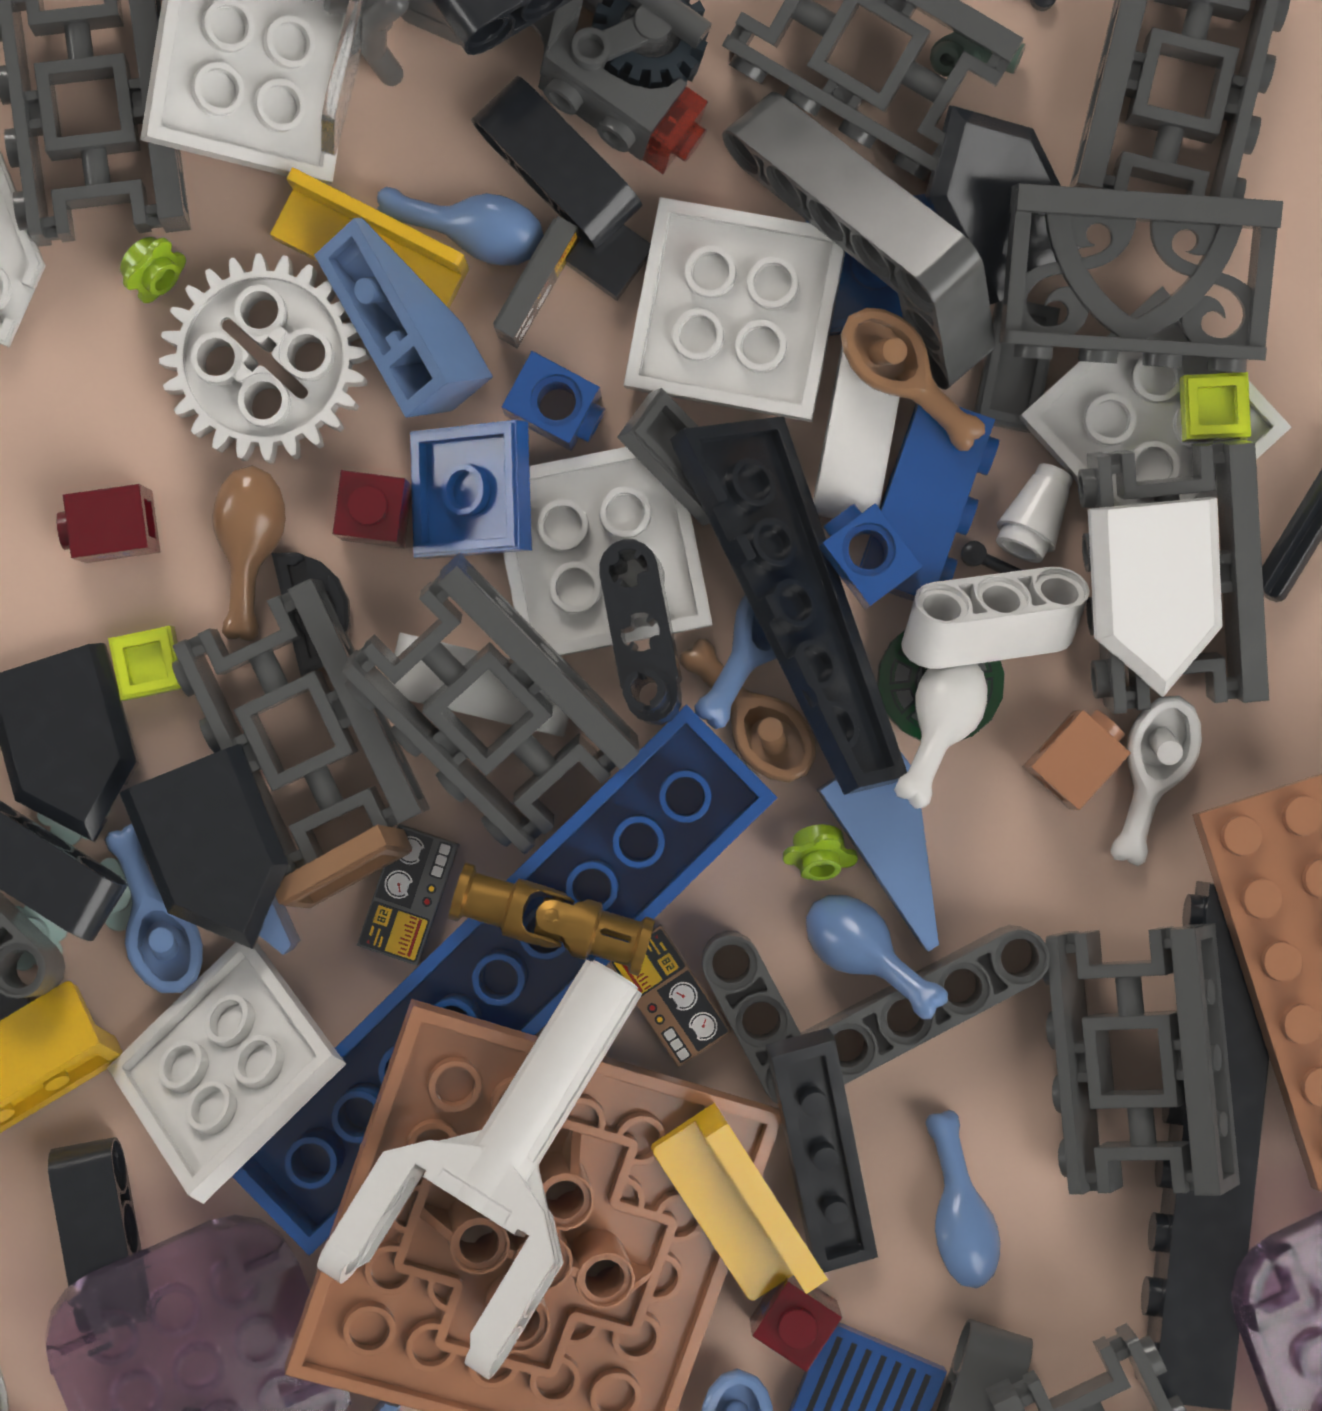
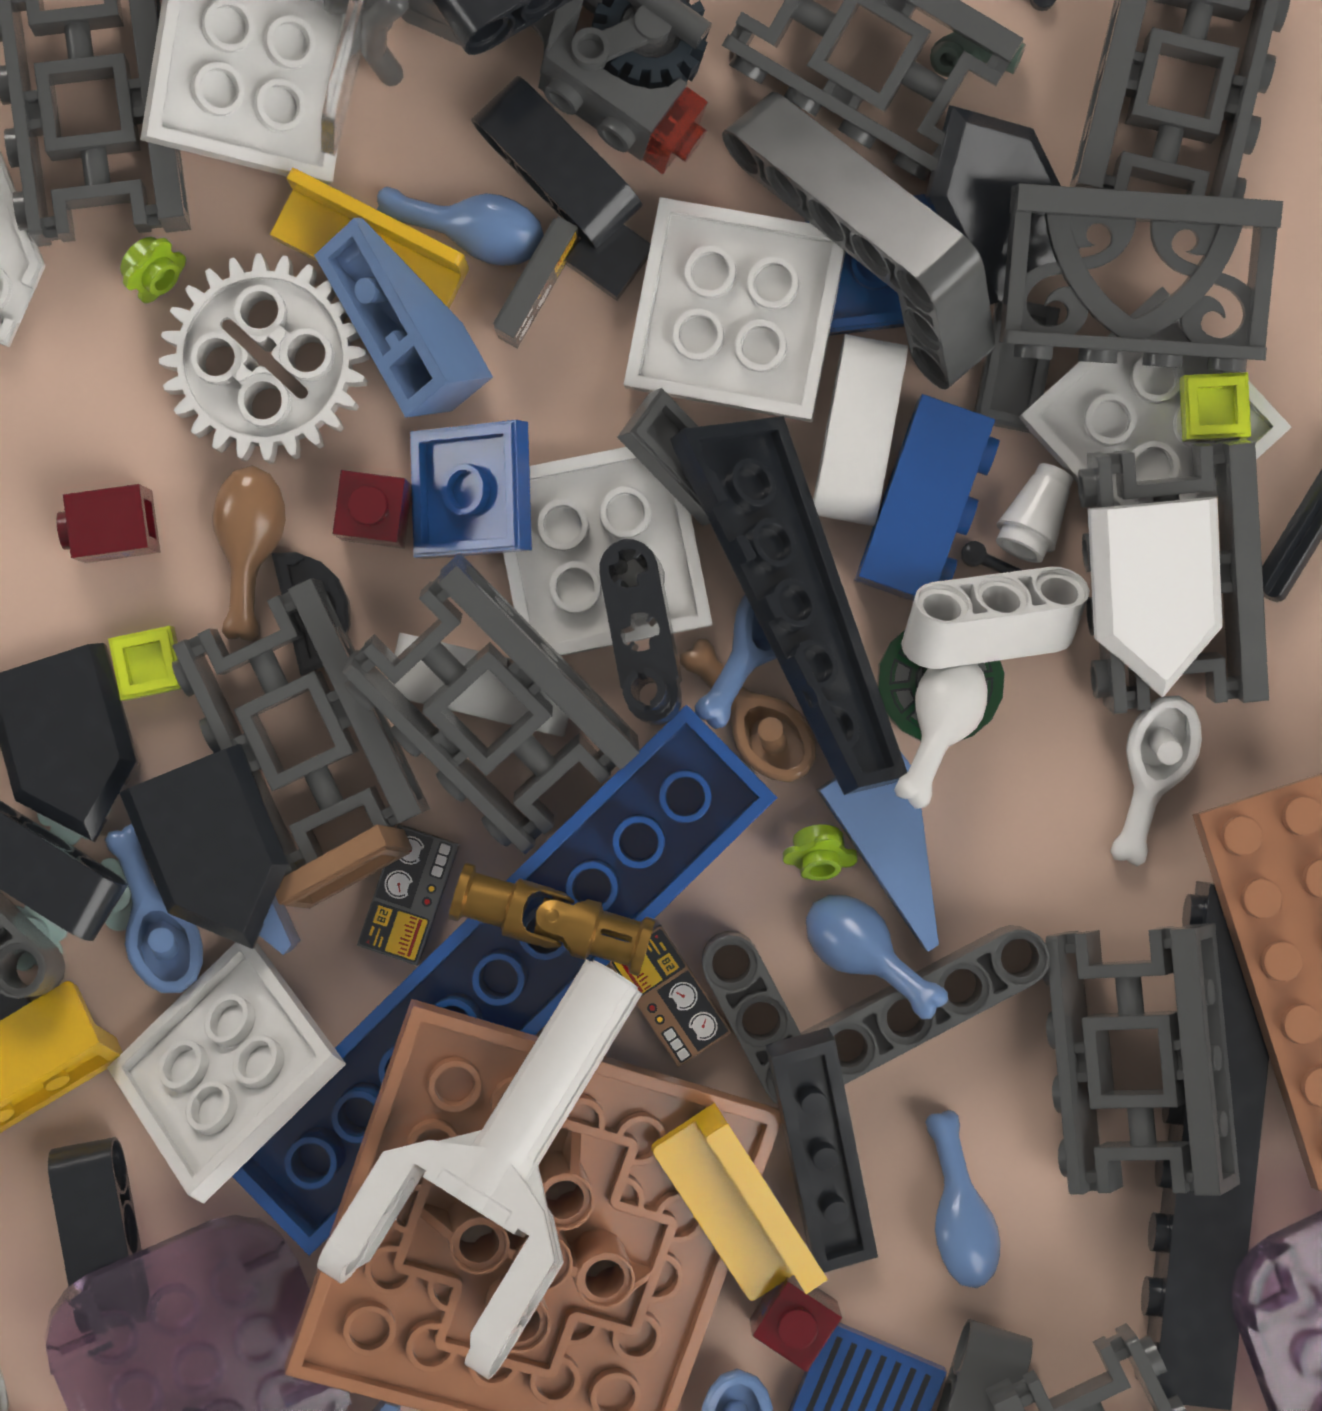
(534, 382): blue brick -> none
(895, 361): medium nougat piece -> none
(898, 559): blue brick -> none
(1078, 757): nougat brick -> none

